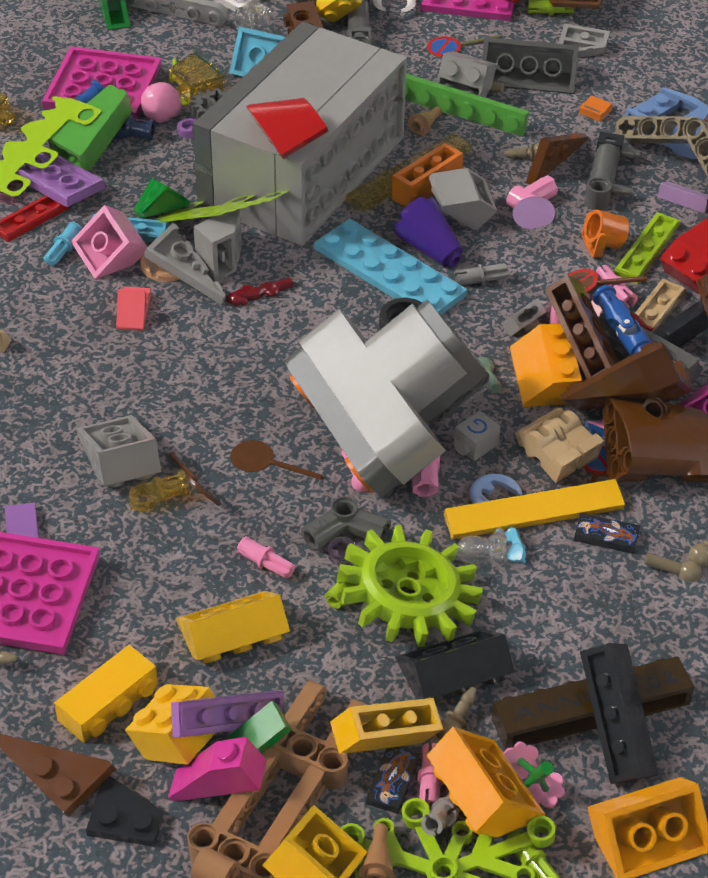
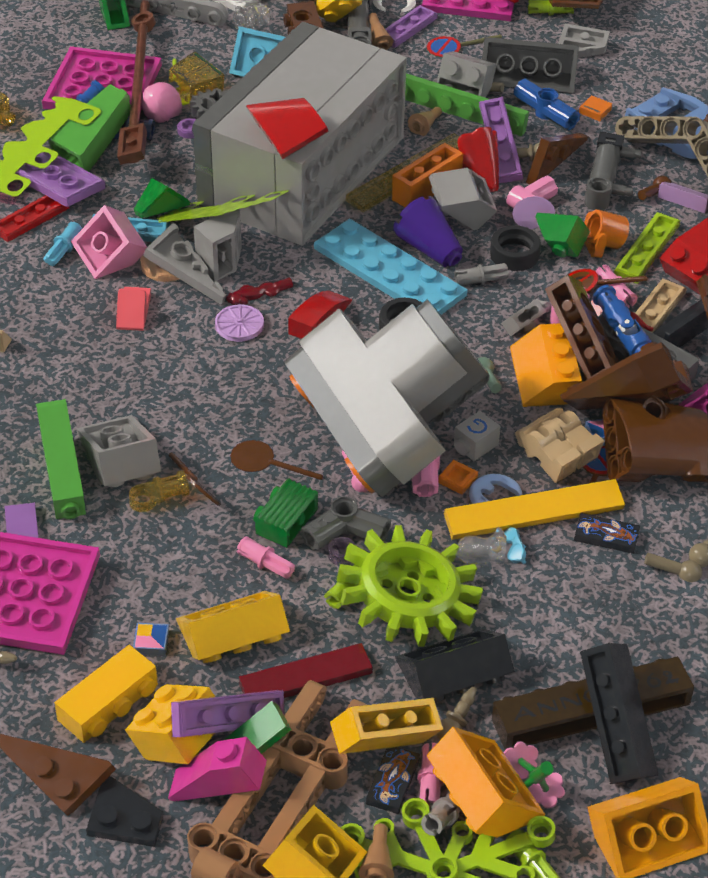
(61, 459): none -> bright green slope
(133, 138): none -> copper bar
(151, 638): none -> tile
(239, 323): none -> lavender wheel
(286, 512): none -> green brick
(315, 311): none -> red slope
(322, 668): none -> dark red tile
(380, 36): none -> medium nougat cone
(410, 24): none -> medium lavender tile
(457, 477): none -> orange tile
(481, 154): none -> red hat
(495, 116): none -> medium lavender tile
(515, 260): none -> black tyre
(546, 104): none -> blue piece
(563, 233): none -> green slope
(654, 188): none -> reddish brown bar

